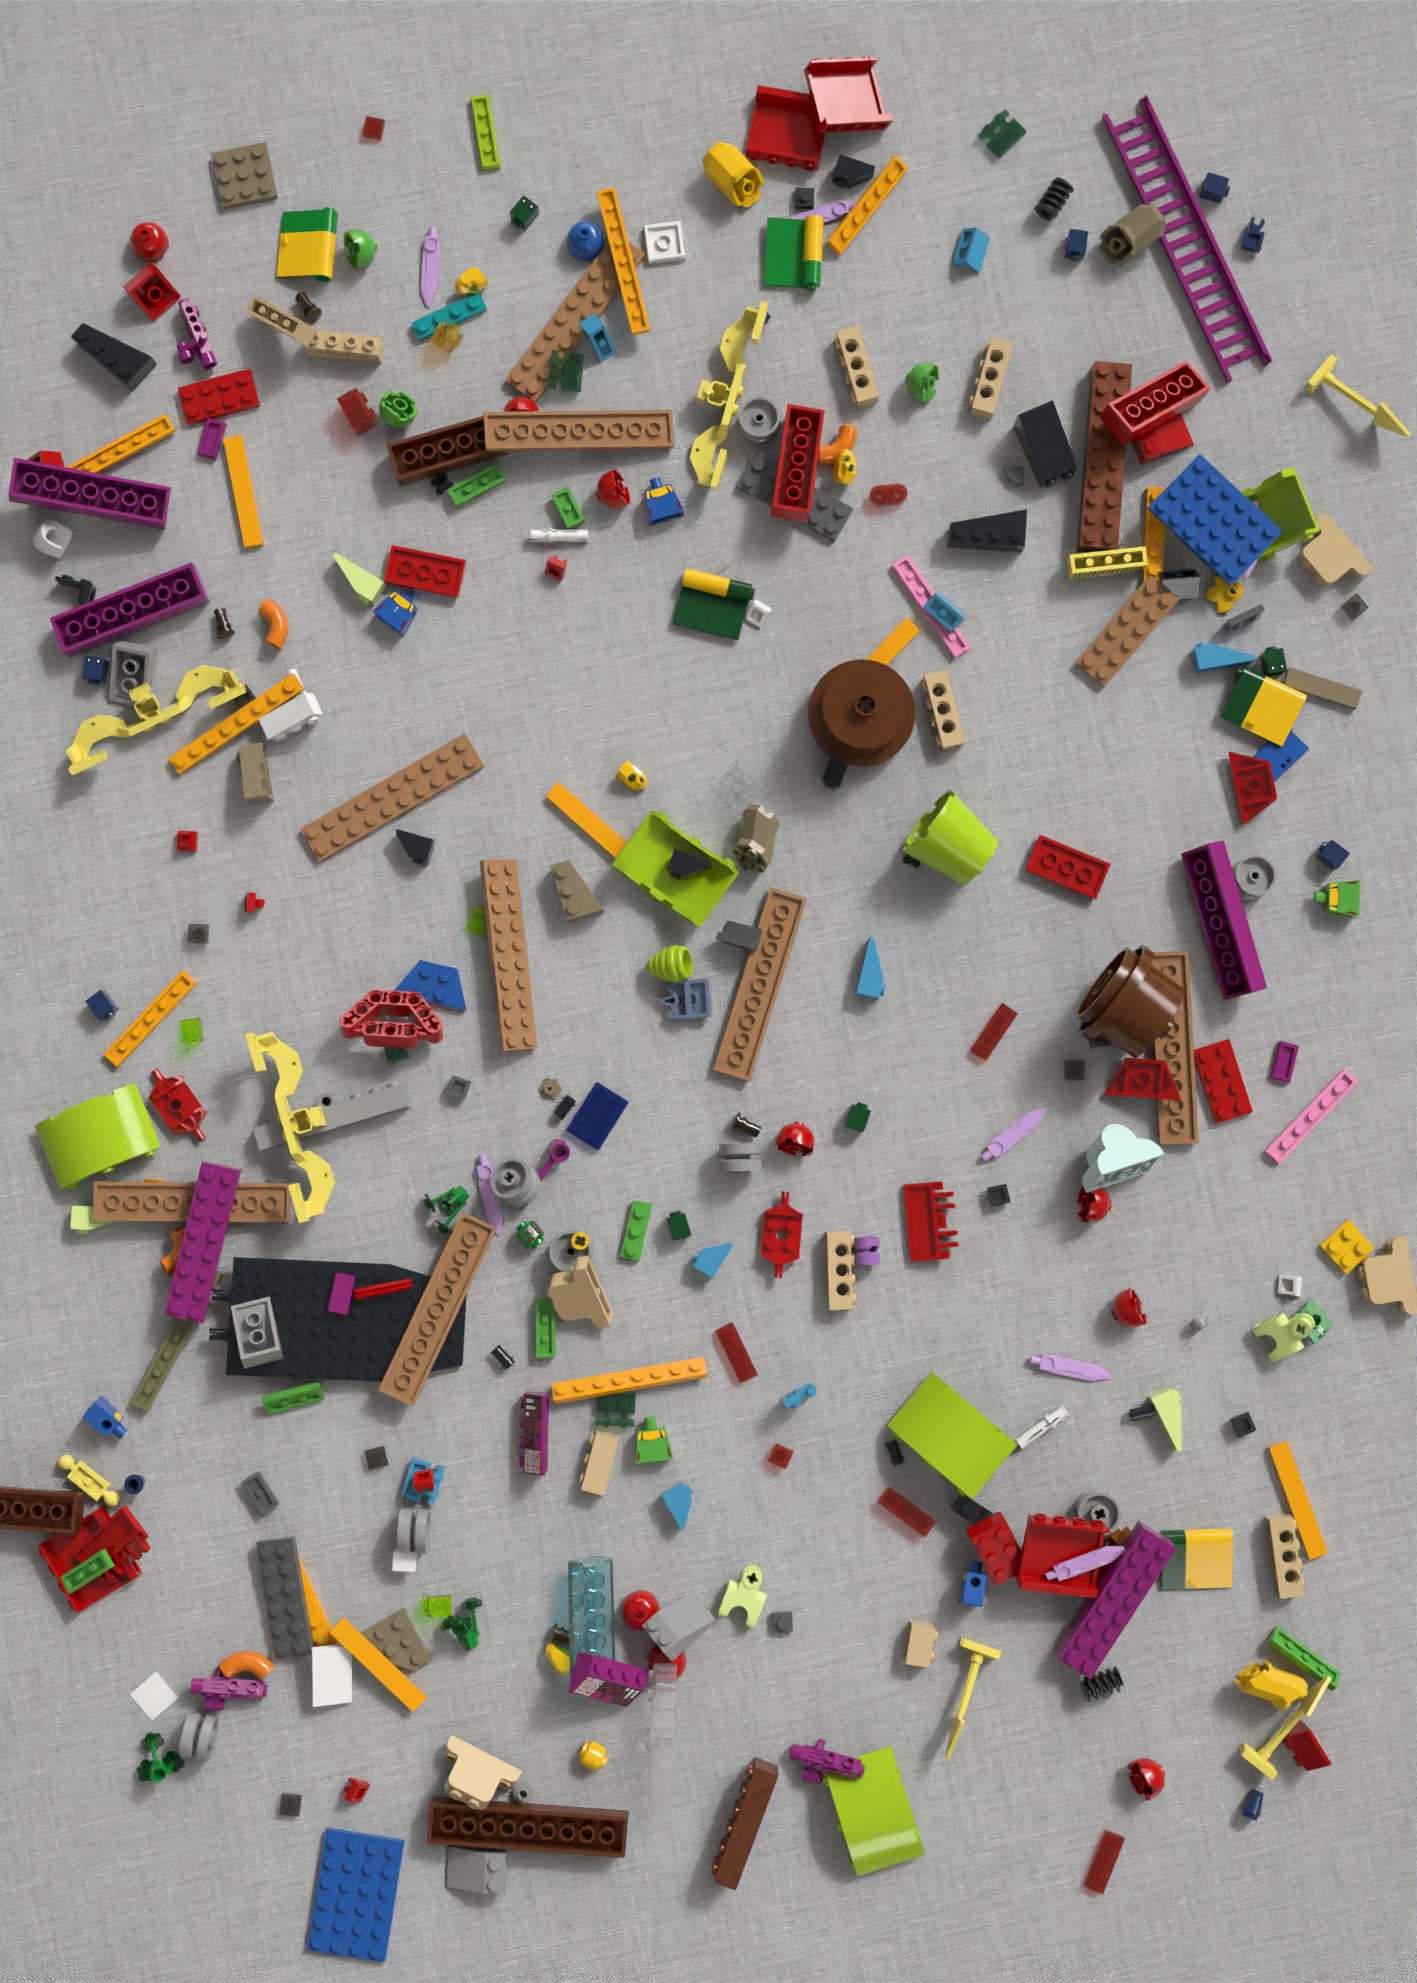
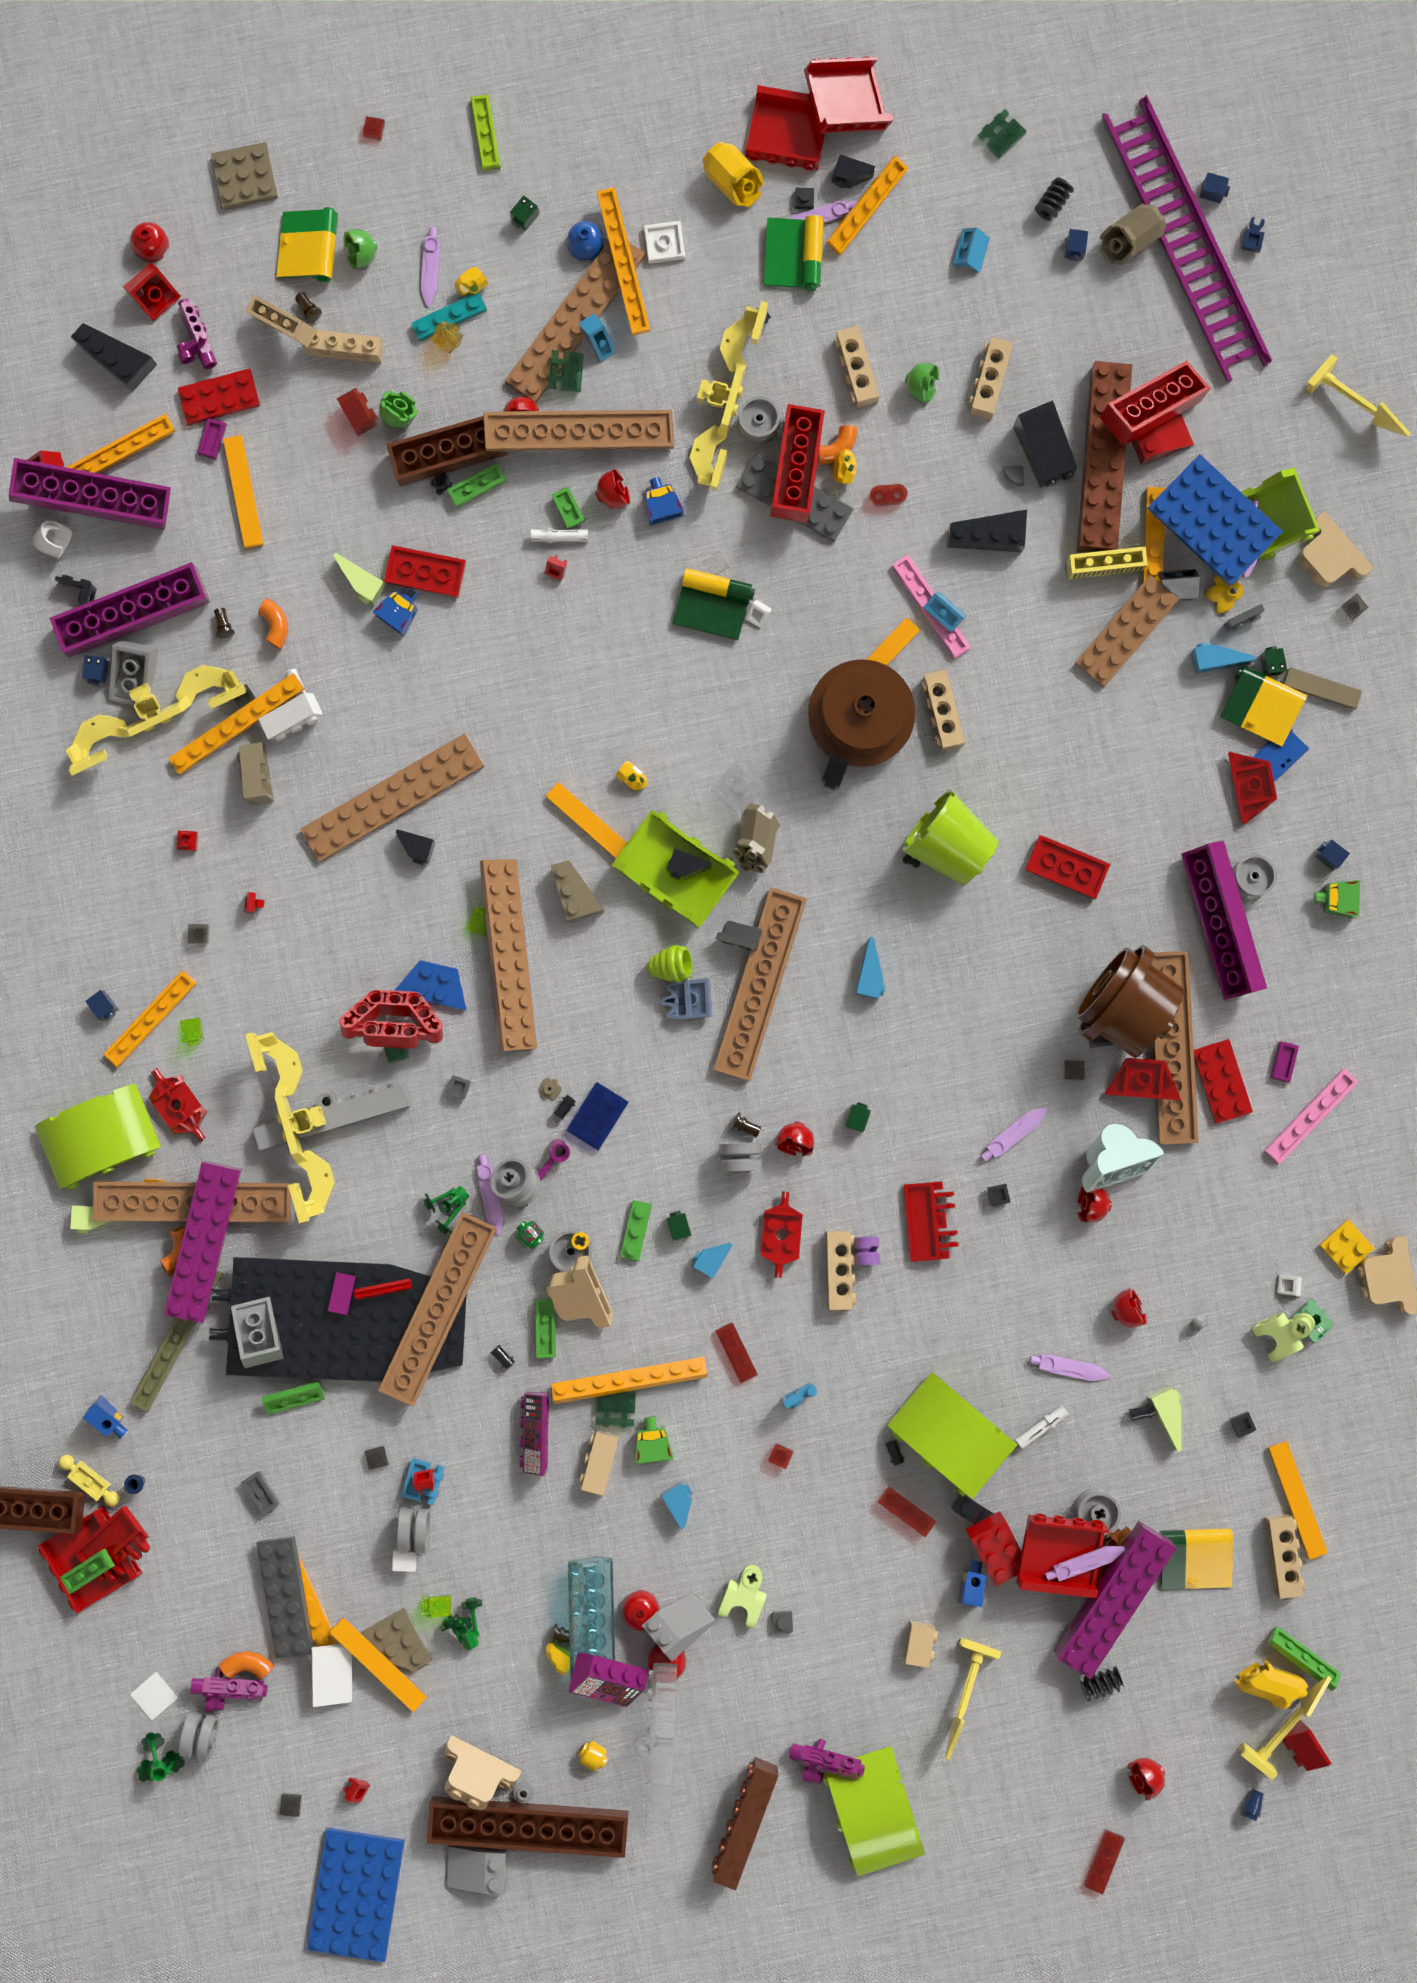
(993, 1031): clear red plate -> none

